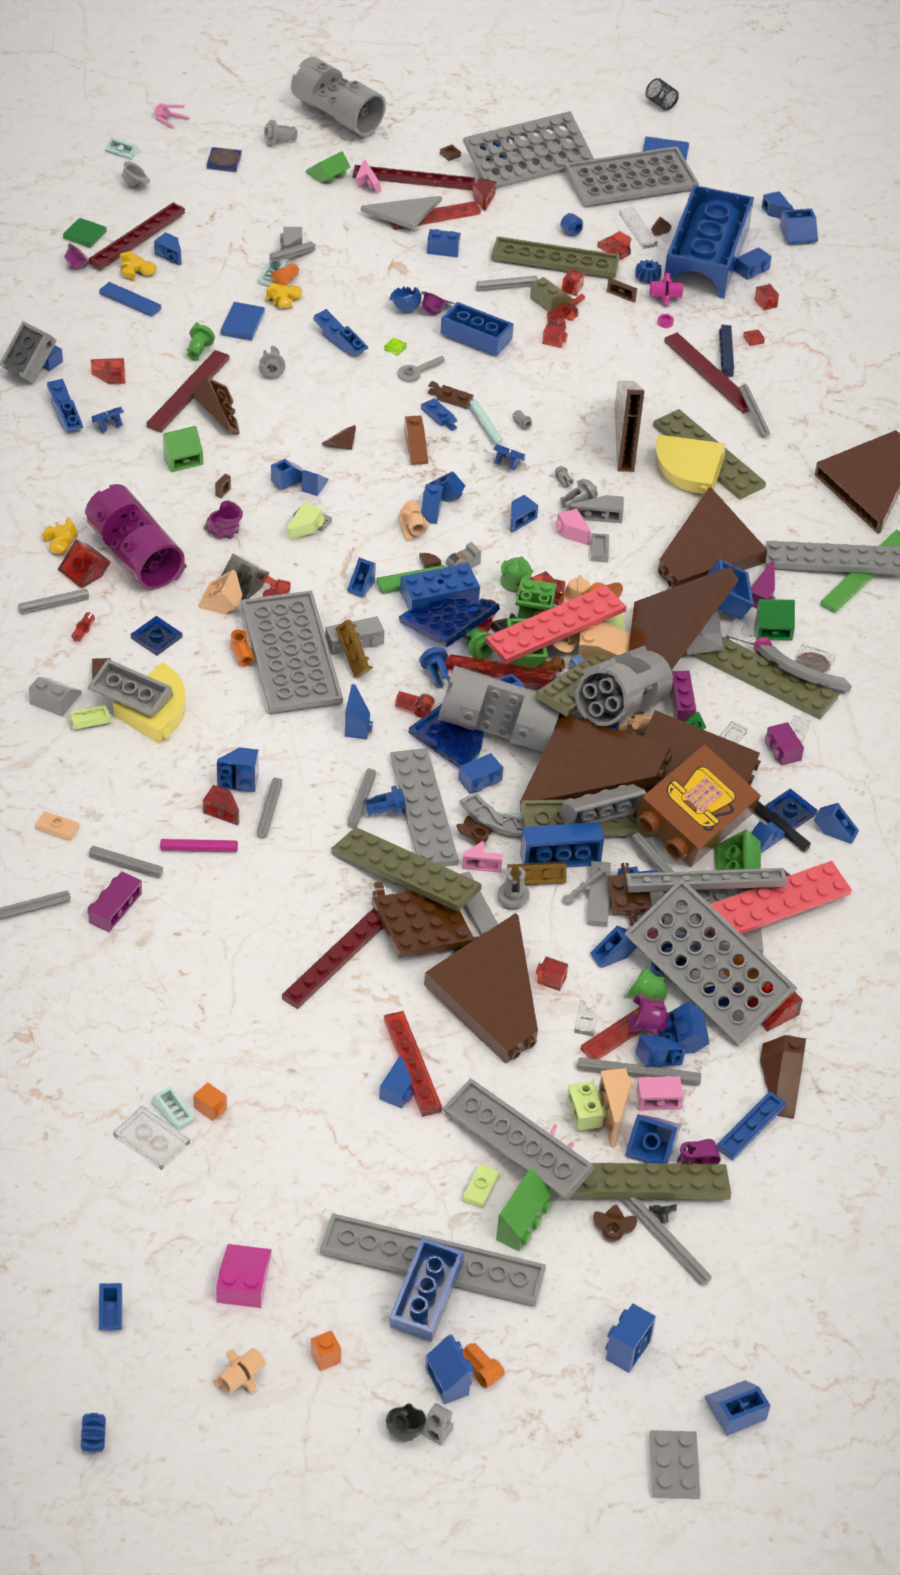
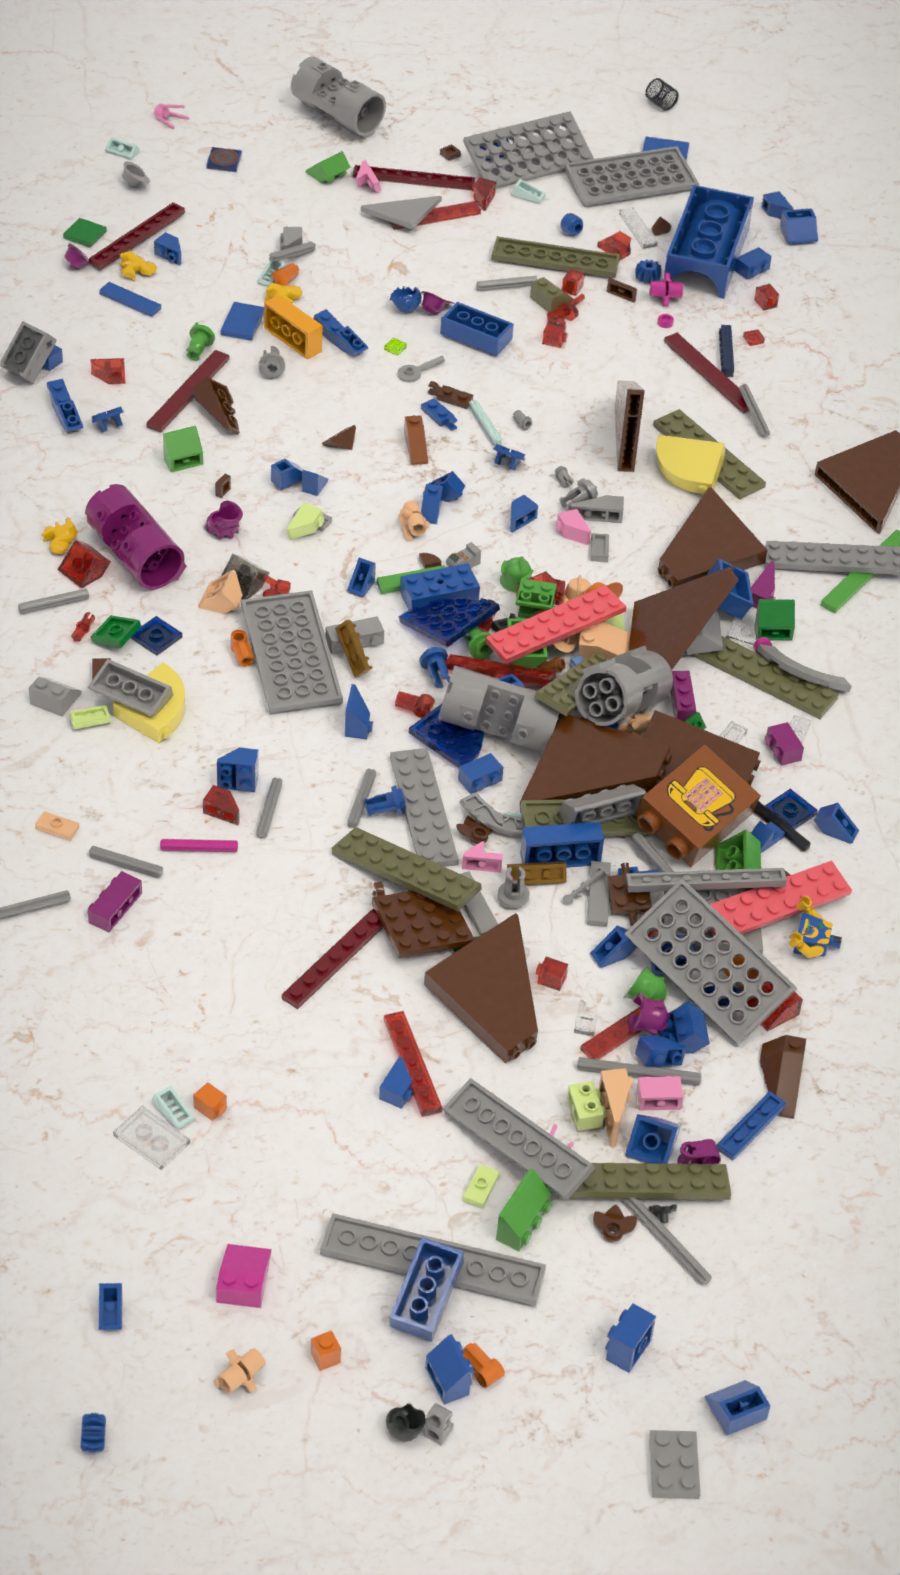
(115, 631): none -> green plate
(279, 132): light grey piece -> none
(293, 326): none -> light orange brick
(443, 243): blue brick -> none
(526, 191): none -> light aqua slope
(813, 932): none -> torso
(815, 658): clear tile -> none

